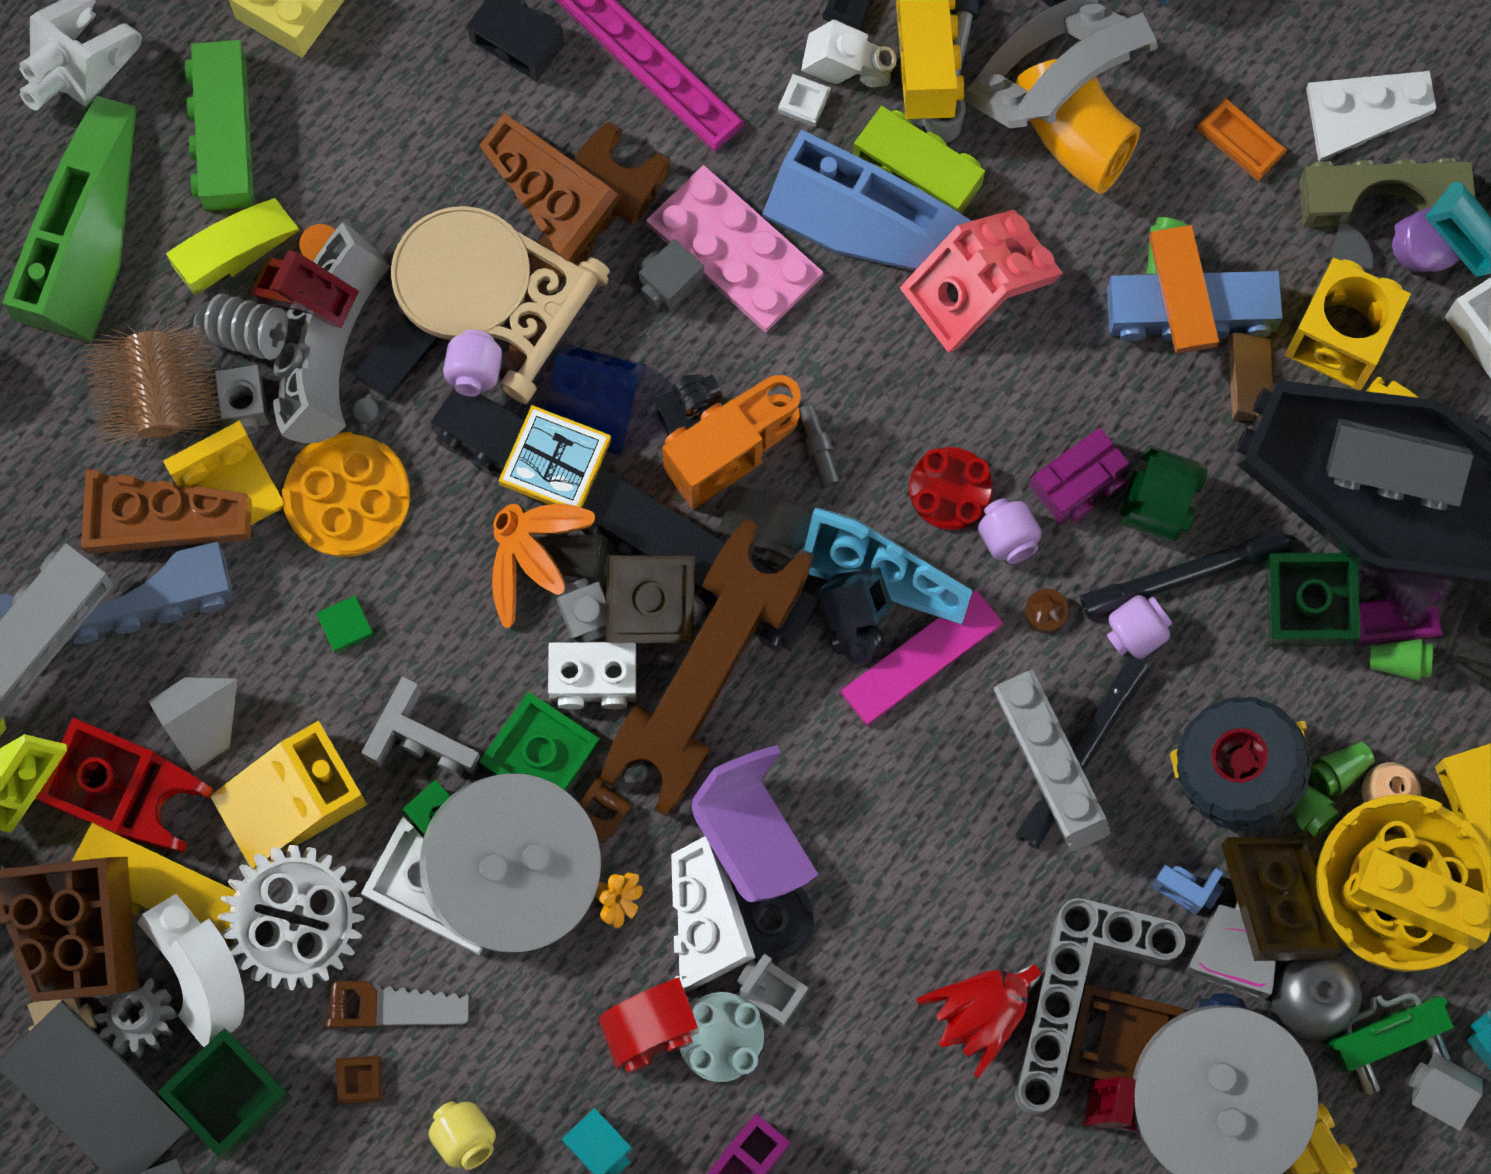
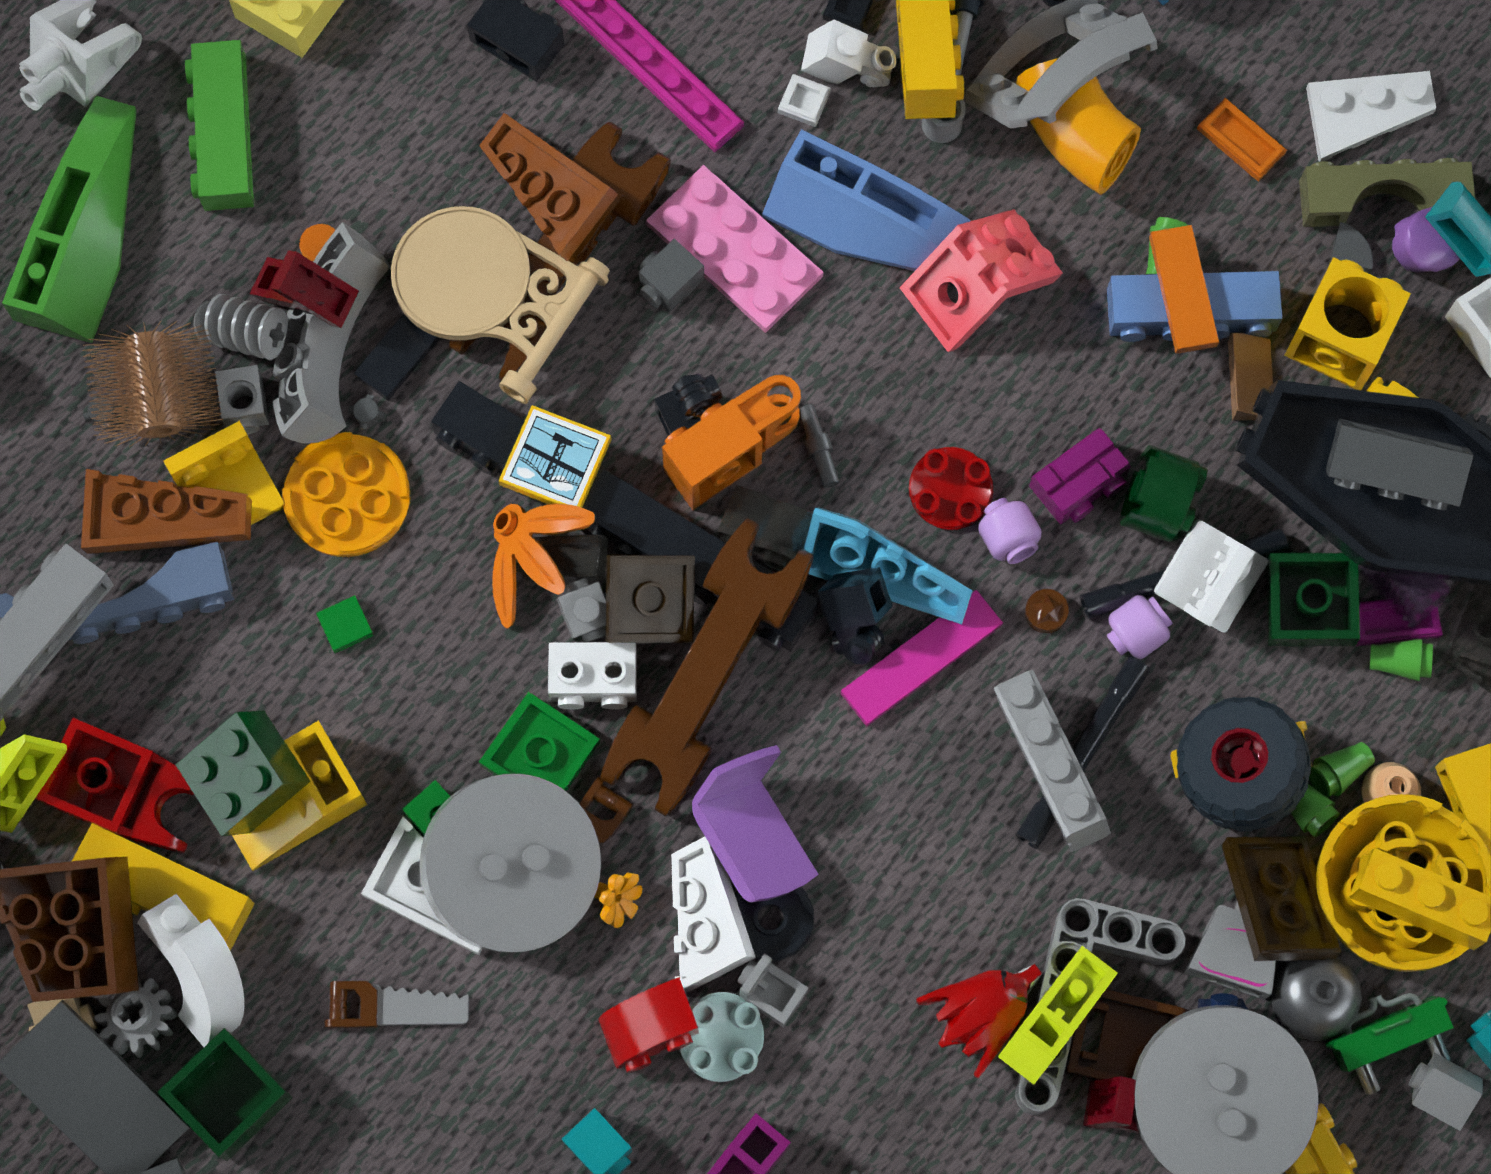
(198, 716): light grey slope -> none
(231, 245): neon yellow slope -> none
(242, 773): none -> brick
(280, 954): white gear -> none
(359, 1079): reddish brown tile -> none
(414, 736): light grey bracket -> none
(462, 1135): light yellow head -> none
(472, 361): lavender head -> none
(595, 391): clear blue bracket -> none
(919, 159): lime brick -> none
(1057, 1015): none -> neon yellow slope
(1182, 888): medium blue bracket -> none
(1210, 576): none -> white bracket

